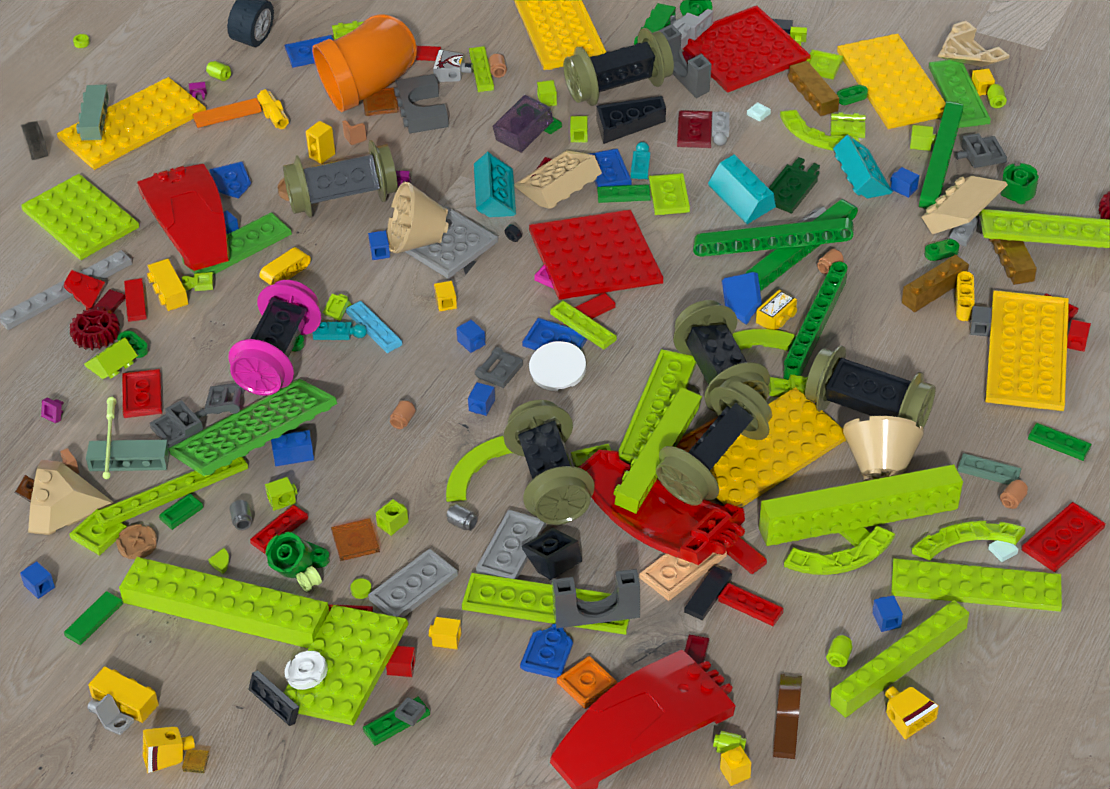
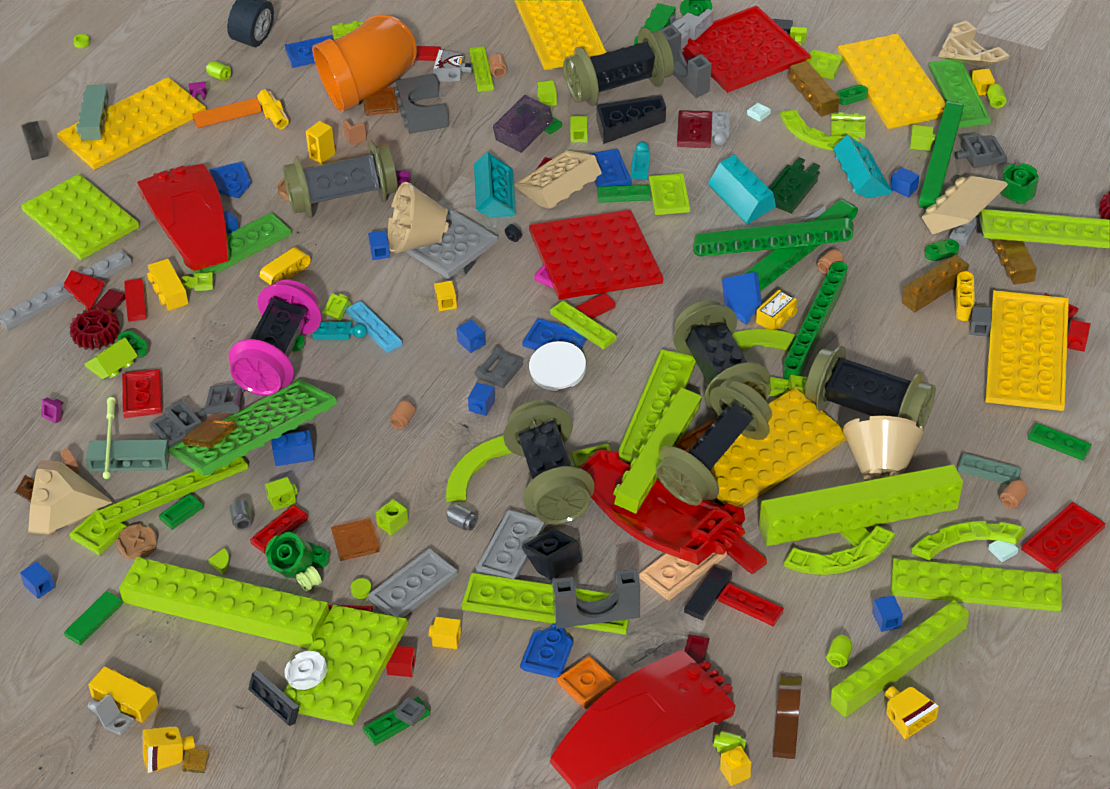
(209, 433): none -> clear orange tile

